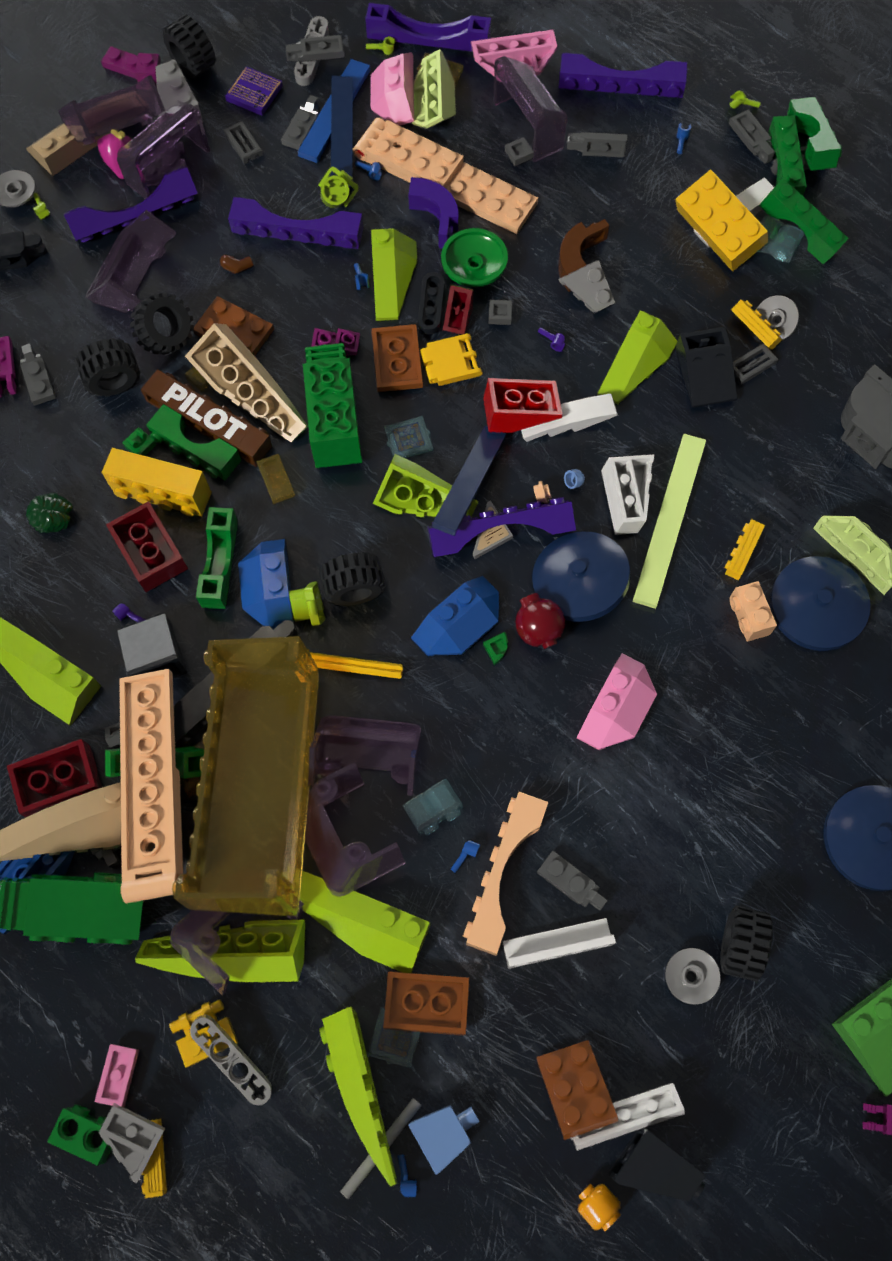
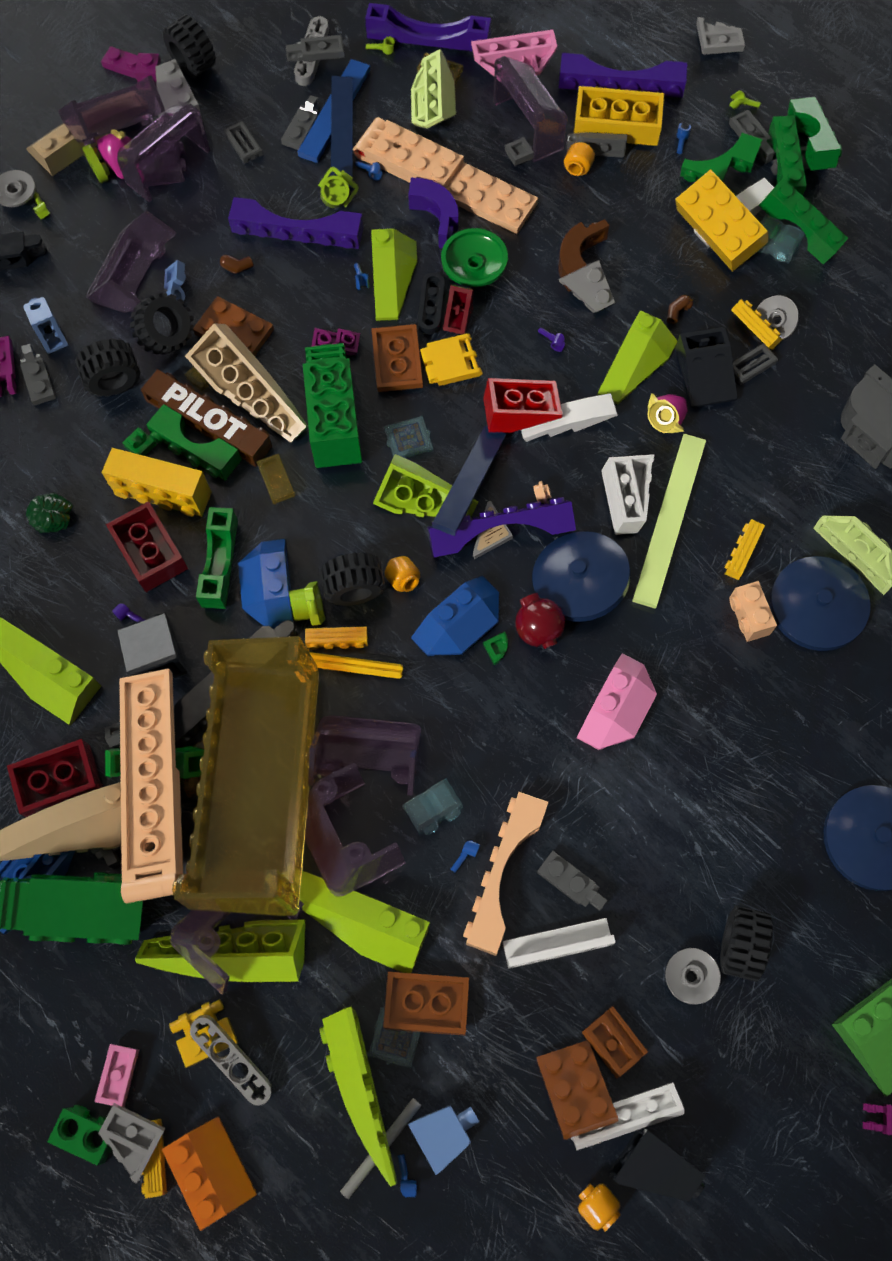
(40, 317): none -> medium blue torso
(93, 157): none -> lime plate
(173, 188): dark purple arch -> none
(174, 279): none -> medium blue plate
(209, 1172): none -> orange slope
(254, 91): dark purple tile -> none
(336, 637): none -> yellow piece
(394, 89): bright pink wedge -> none
(402, 574): none -> light orange head
(500, 312): dark grey plate -> none
(572, 475): medium blue hinge -> none
(579, 159): none -> light orange head
(614, 1042): none -> dark orange plate
(620, 112): none -> yellow brick
(667, 413): none -> light yellow hat
(680, 303): none -> reddish brown arm
(719, 38): none -> light grey wing
(740, 156): none -> green arch

